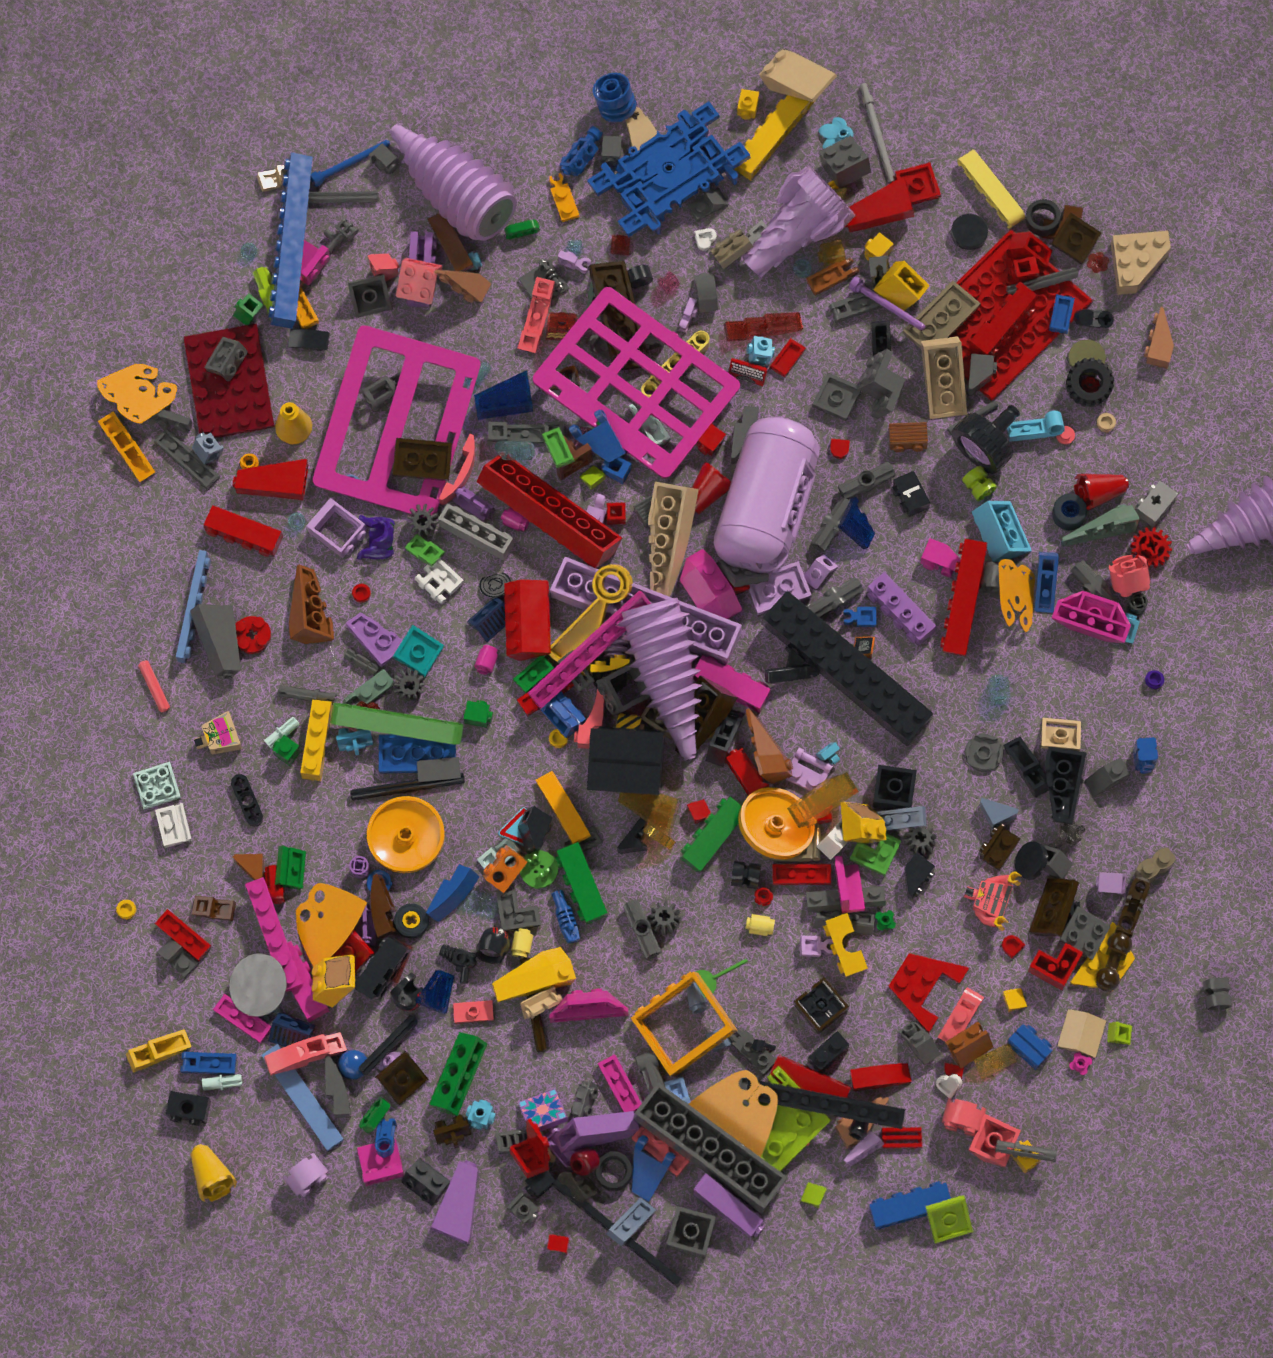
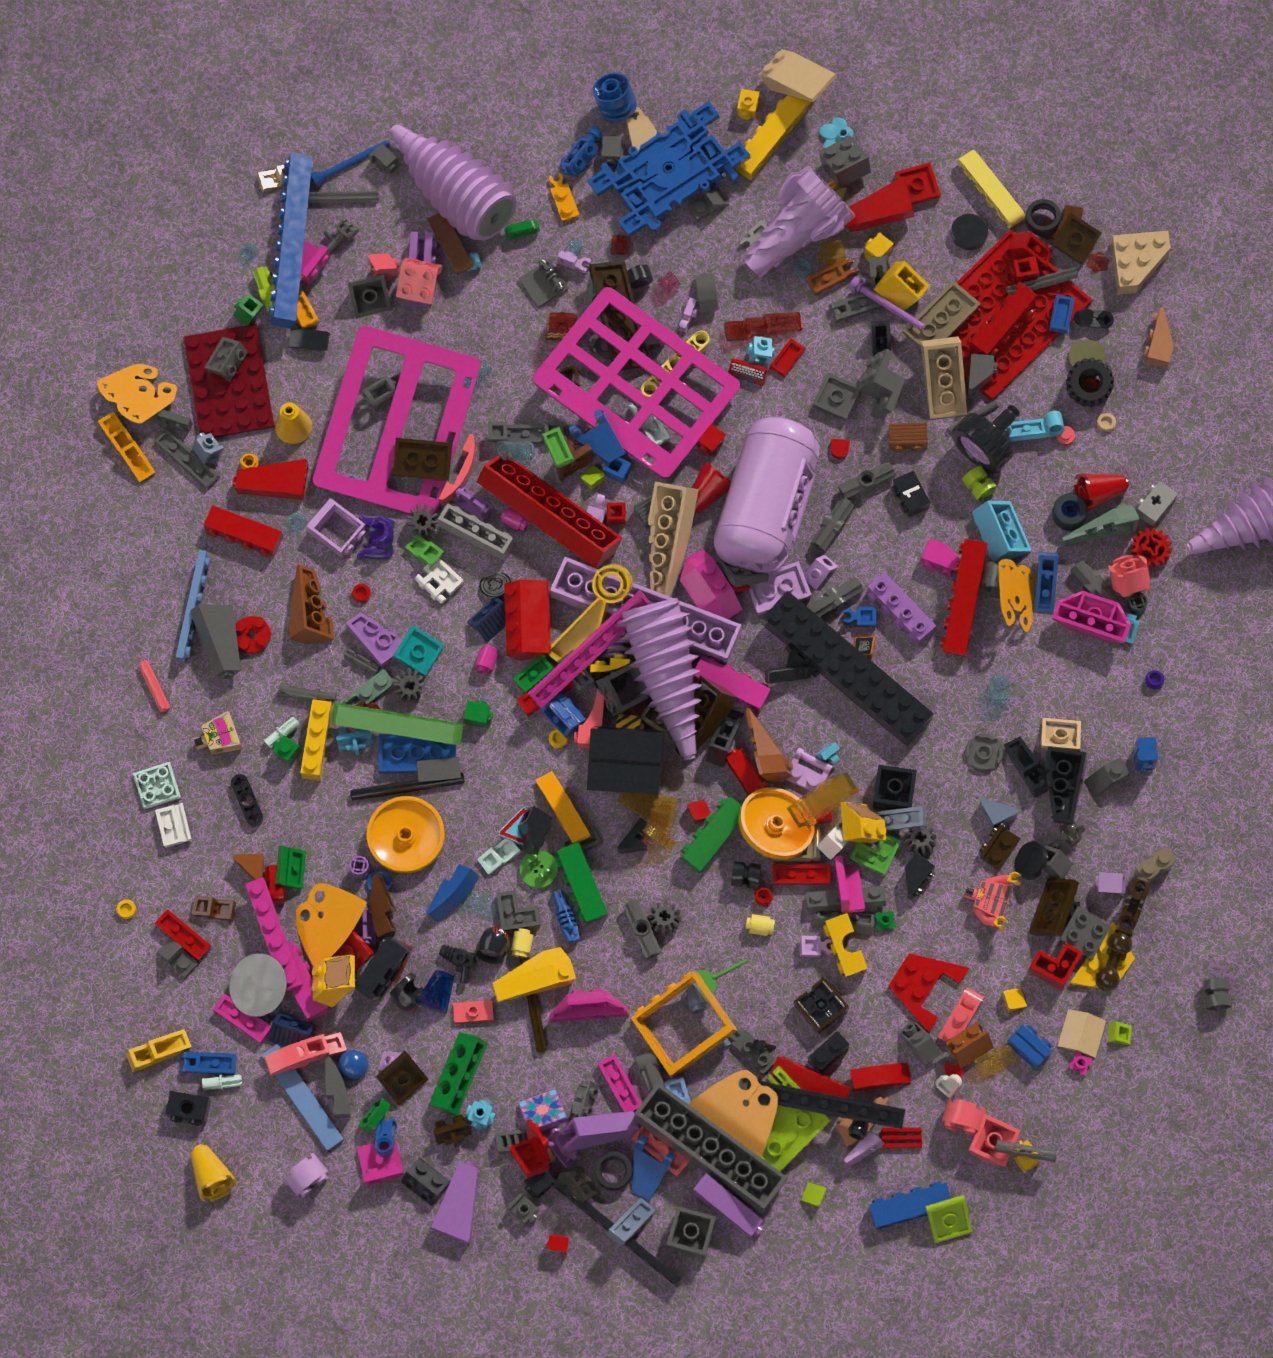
(393, 1039): black axle -> none
(412, 930): black bush -> none
(469, 284): nougat slope -> none
(505, 398): clear blue wedge -> none
(509, 871): orange brick -> none
(537, 315): coral slope -> none
(540, 1002): tan hinge -> none
(584, 1161): dark red head -> none
(705, 238): white tile -> none
(731, 248): dark tan plate -> none
(750, 416): dark grey slope -> none
(856, 525): clear blue wing -> none
(868, 102): light grey bar -> none
(1012, 945): red tile -> none

